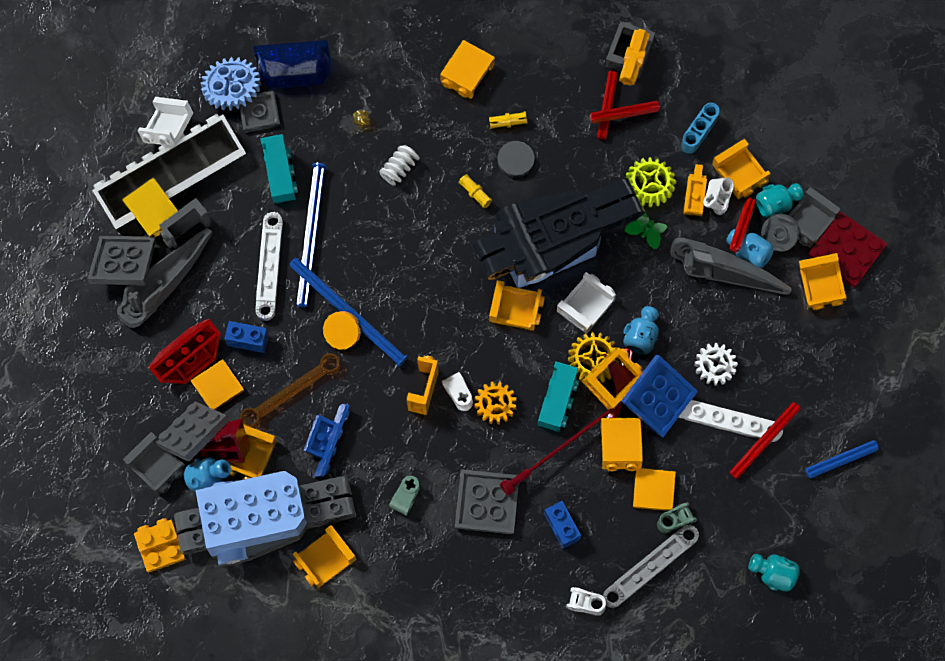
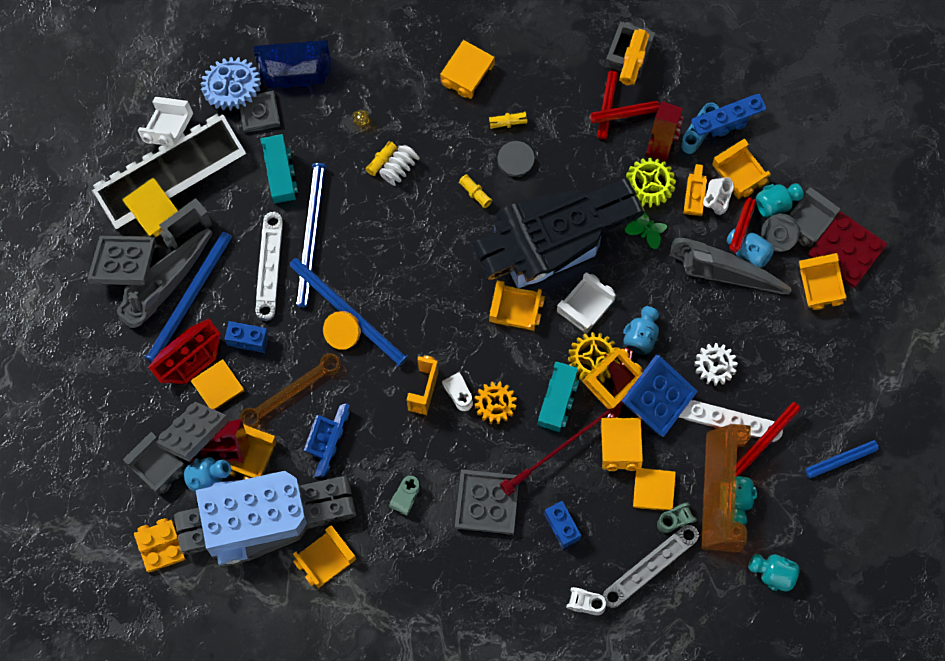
(189, 296): none -> blue axle
(381, 158): none -> yellow pin
(665, 131): none -> dark red wedge
(718, 523): none -> clear orange windscreen
(729, 117): none -> blue bracket
(744, 498): none -> teal piece

